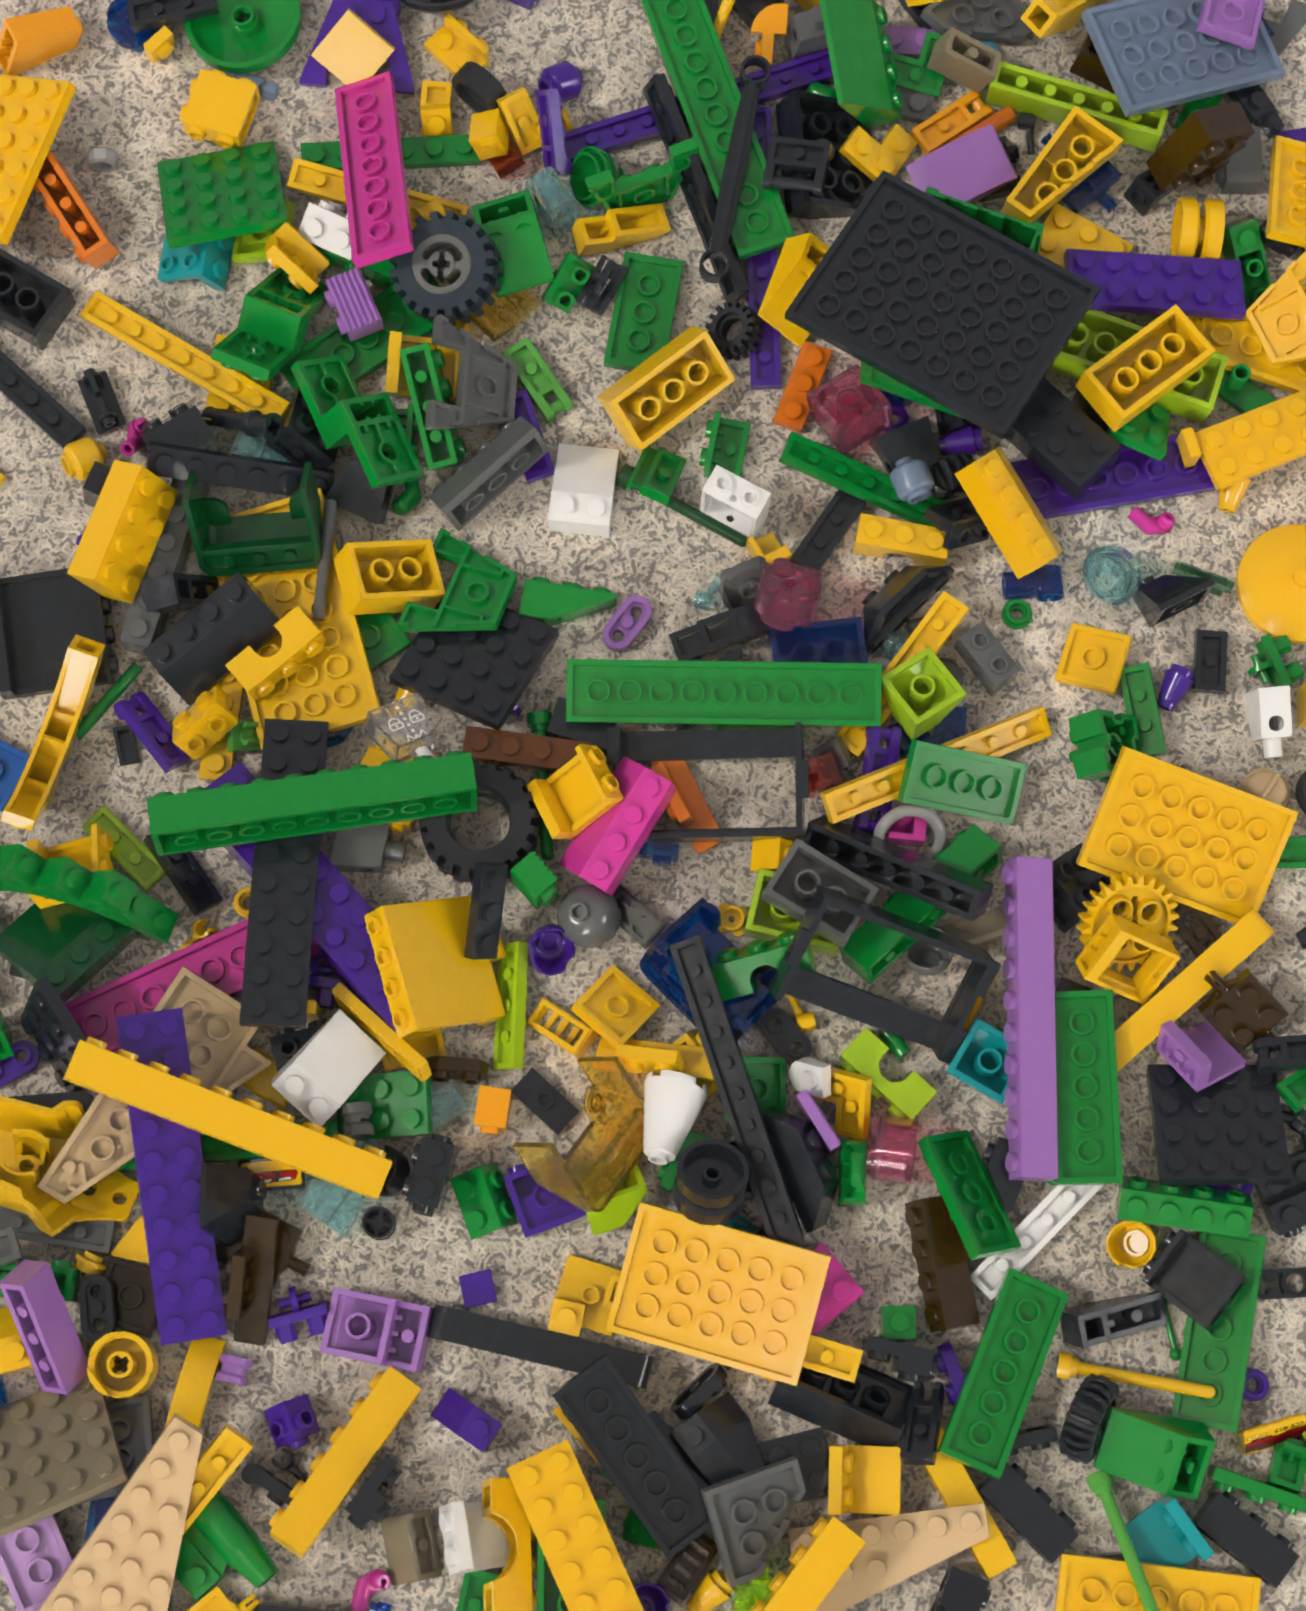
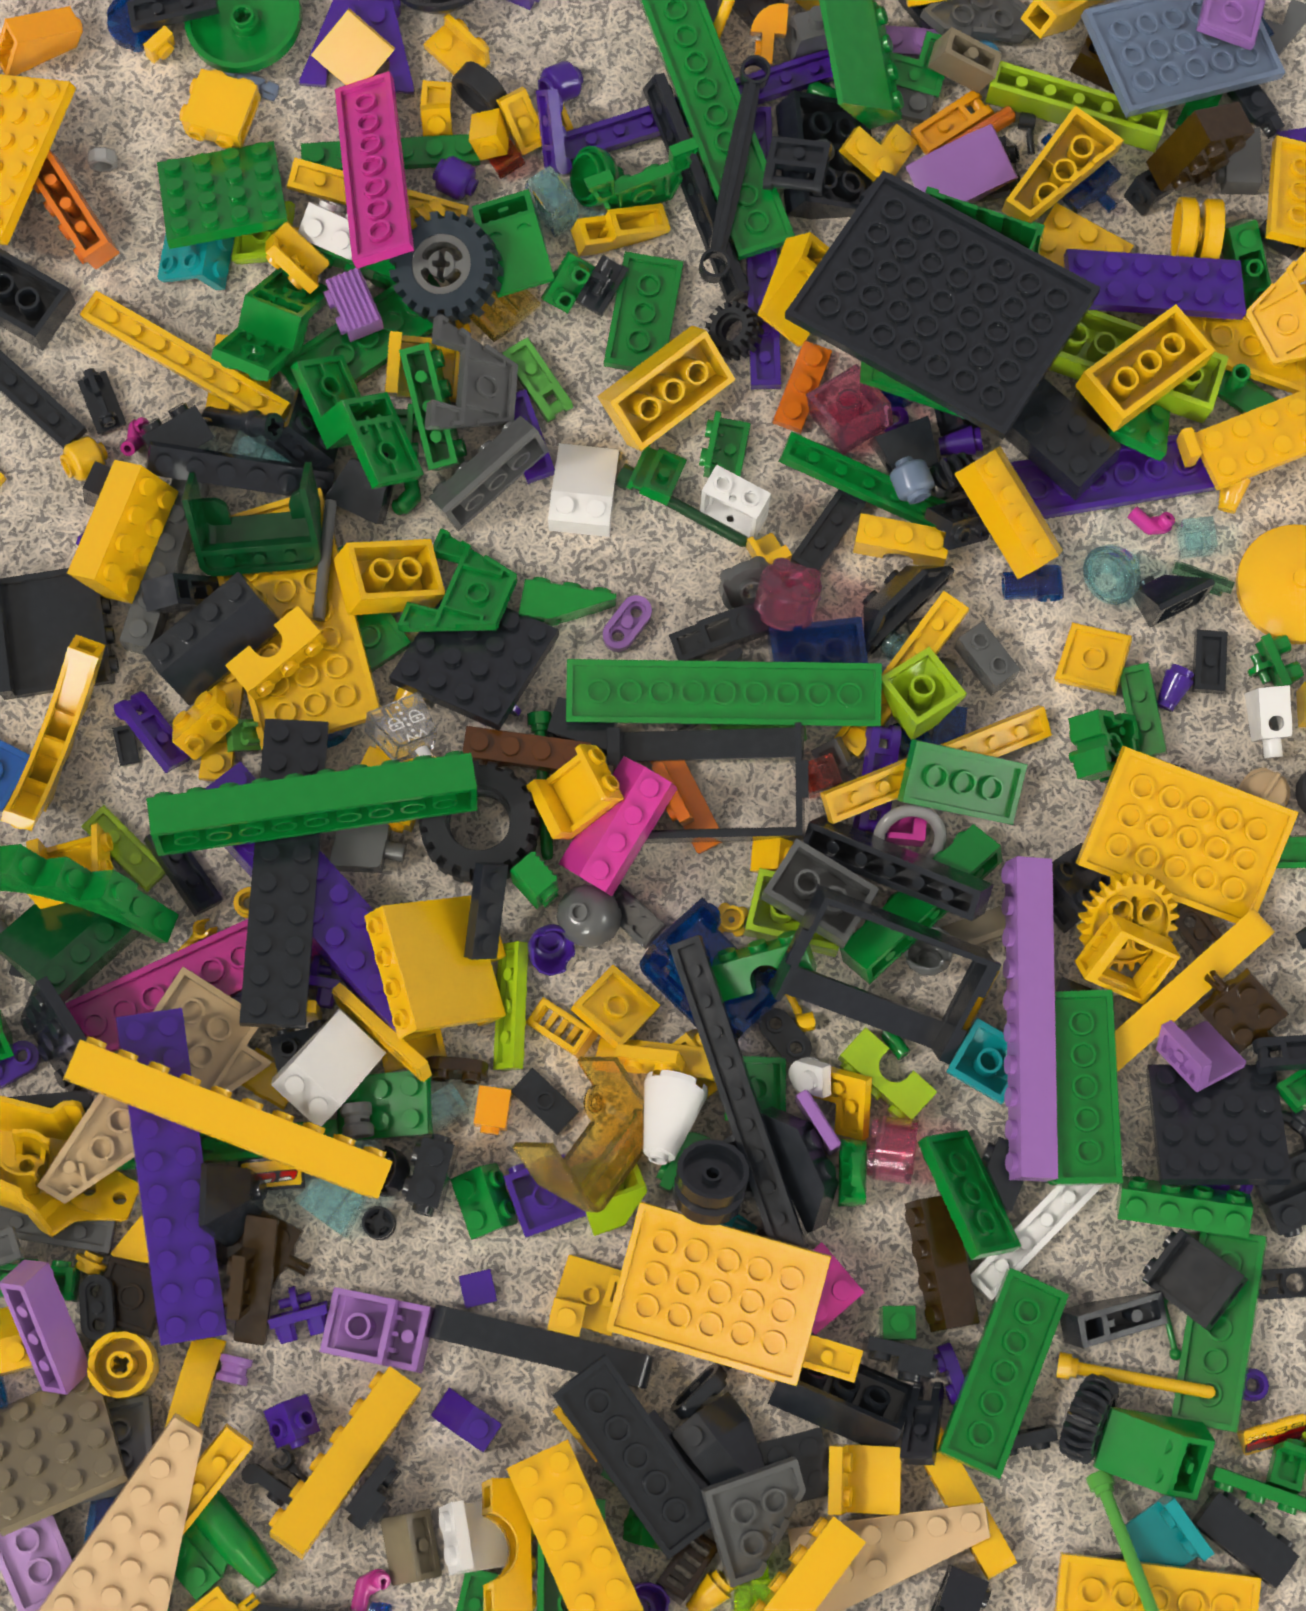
(108, 699): green bar -> none
(455, 178): none -> dark purple head
(660, 853): clear blue plate -> none
(704, 599): clear light blue hand -> none
(1021, 606): green plate -> none
(1029, 1512): black brick -> none
(1131, 1244): yellow hair -> none
(1197, 537): none -> clear light blue panel

